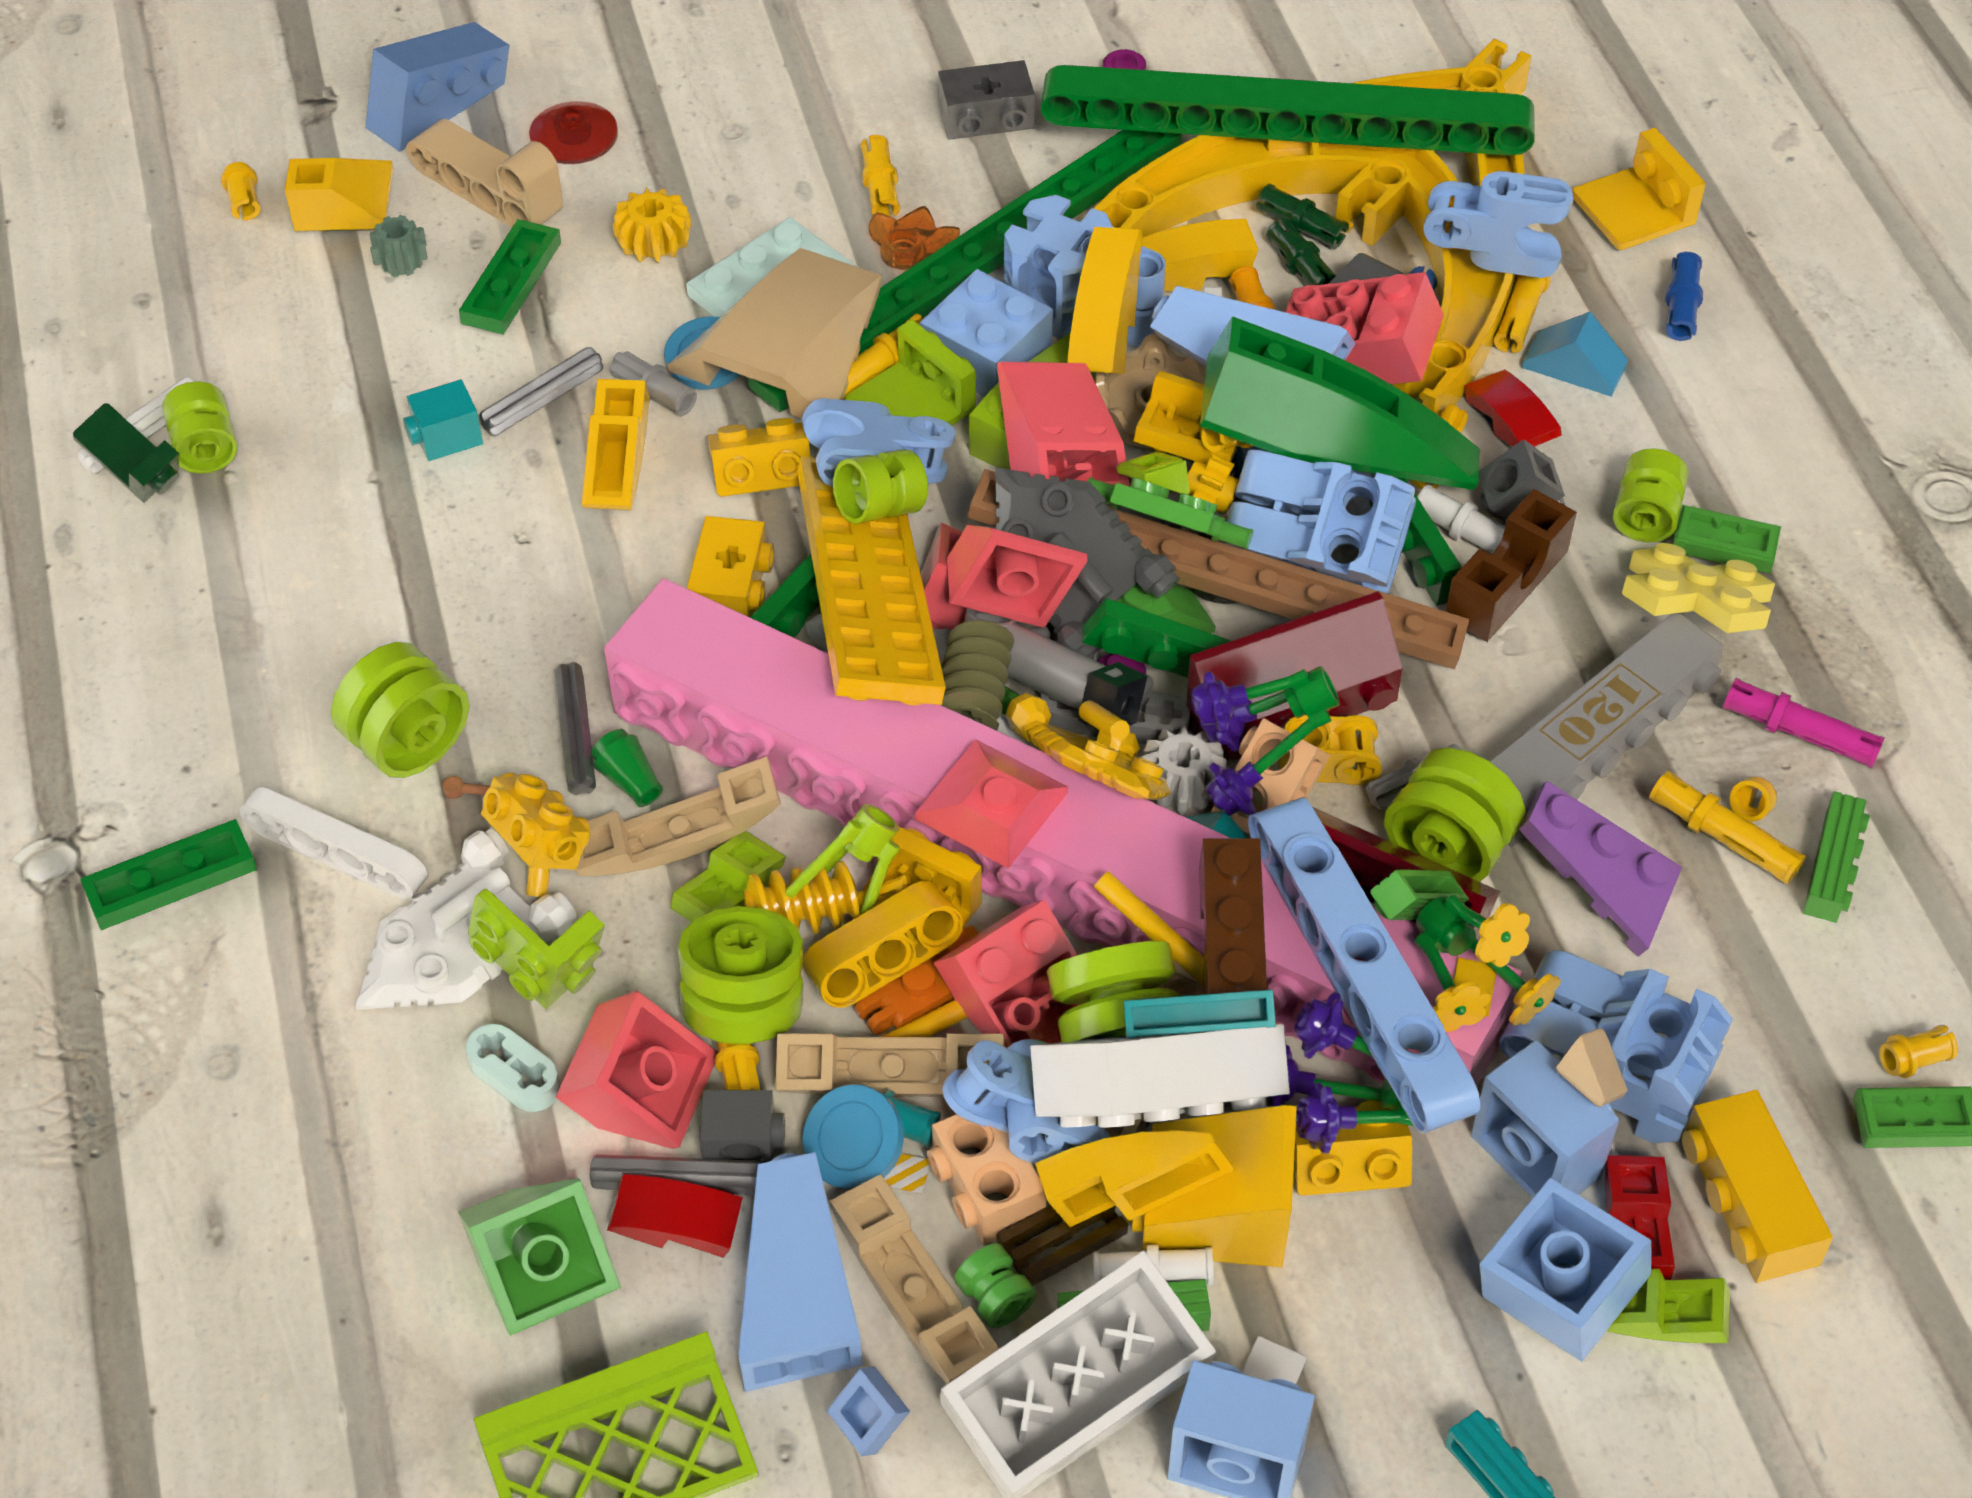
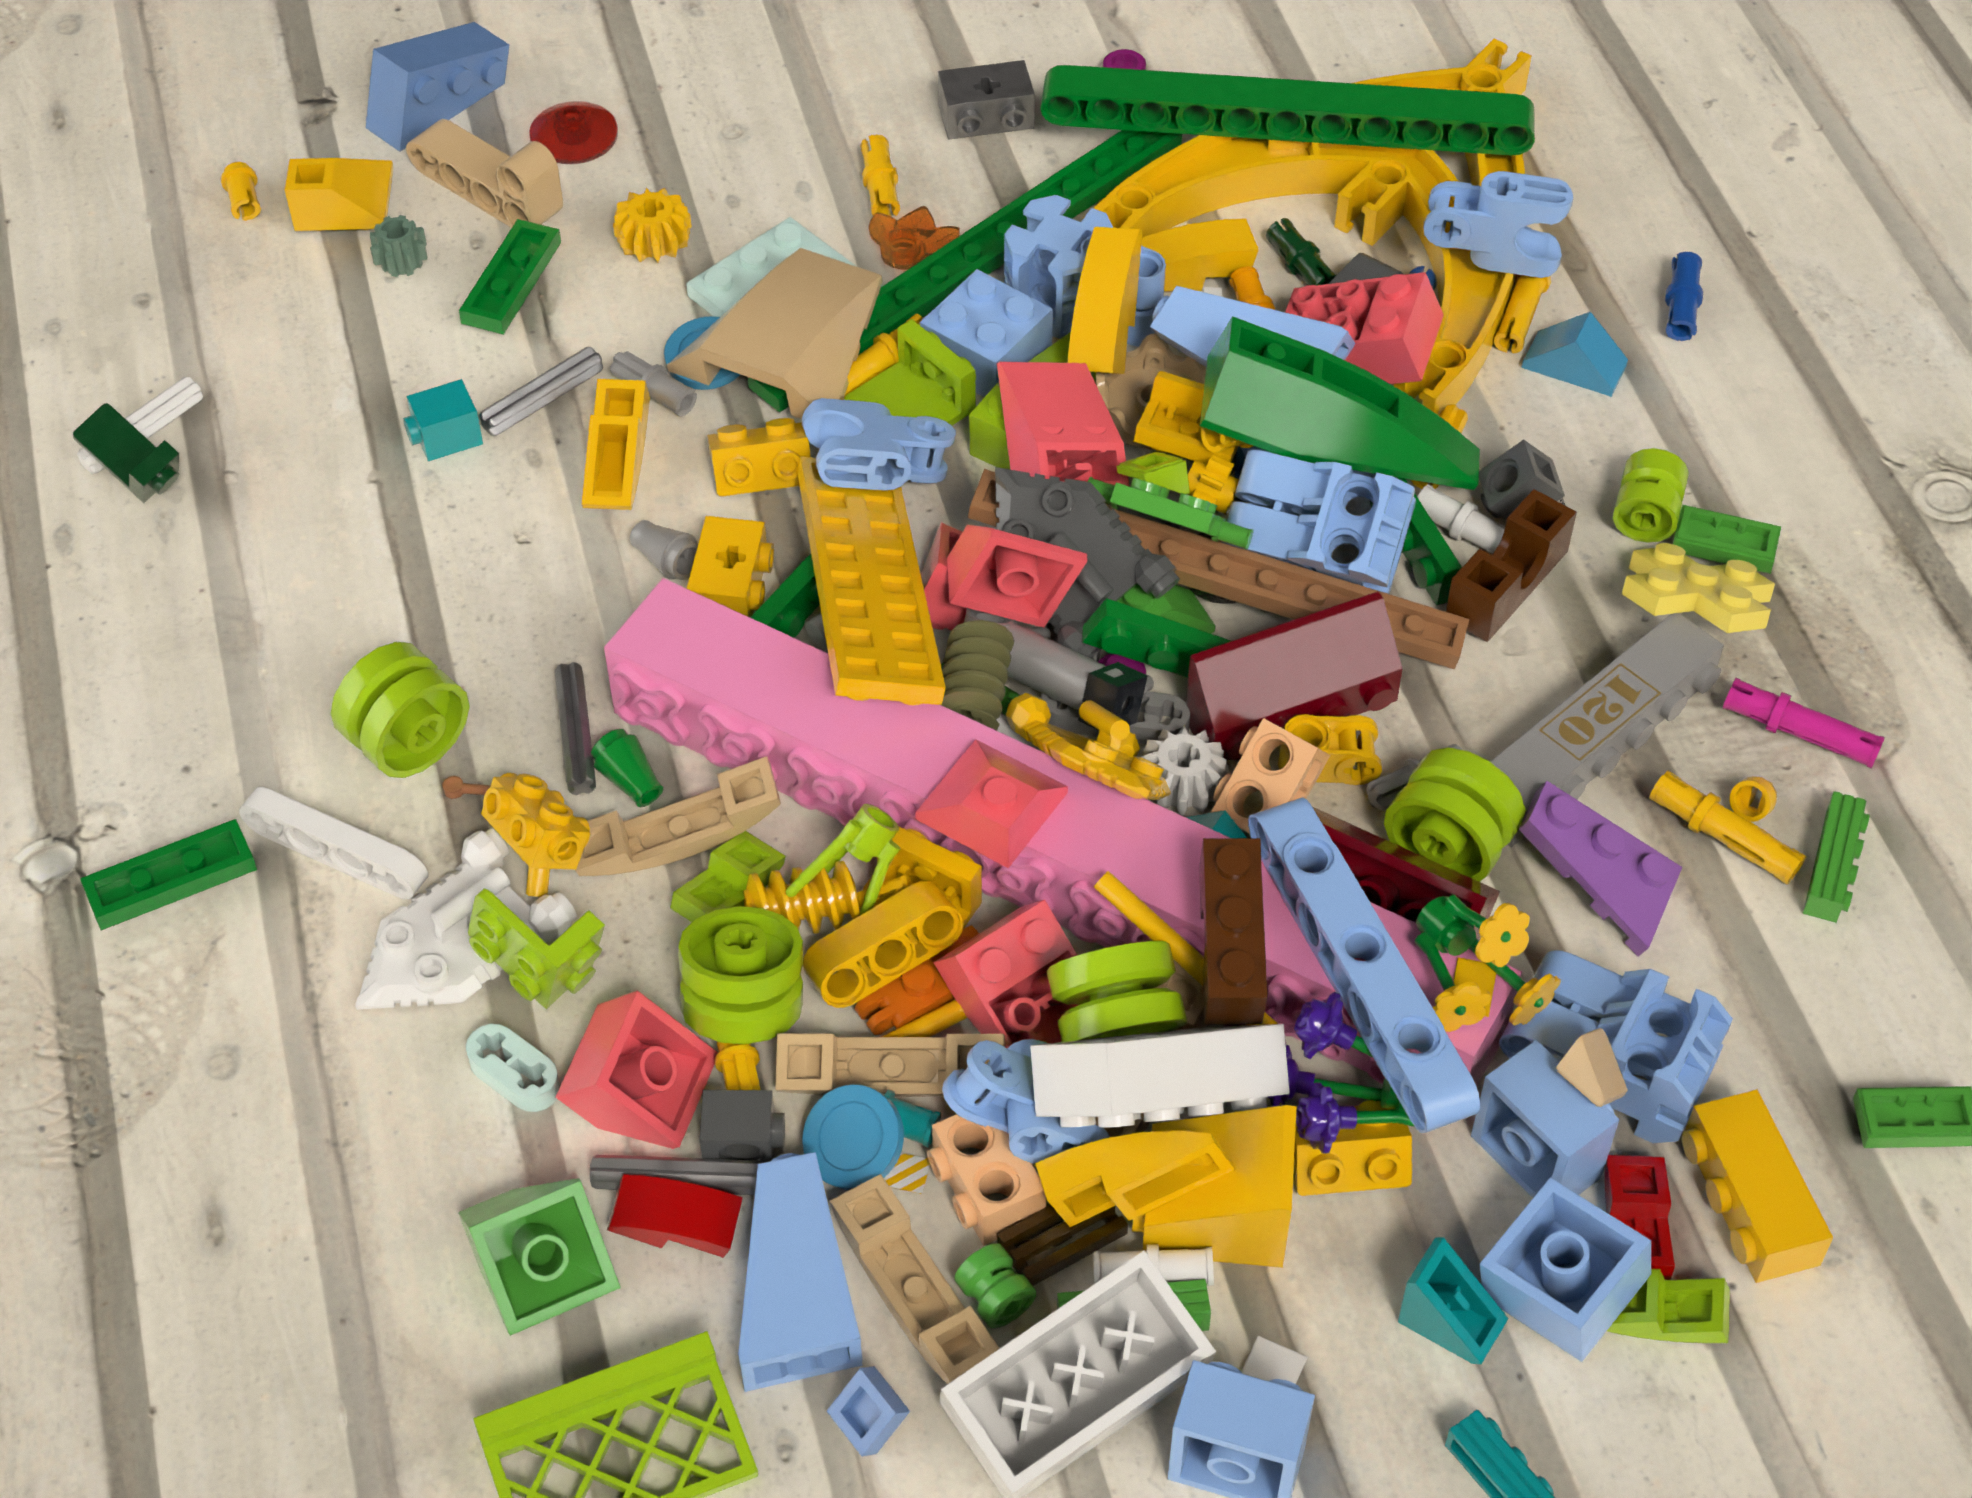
(200, 427): lime wheel -> none
(665, 548): none -> light grey cone
(880, 486): lime wheel -> none
(1199, 1013): teal piece -> none
(1226, 711): plant -> none
(1303, 215): dark green pin -> none
(1409, 891): bright green piece -> none
(1451, 1305): none -> teal slope
(1514, 409): red slope -> none
(1646, 200): yellow bracket -> none
(1907, 1054): yellow pin -> none

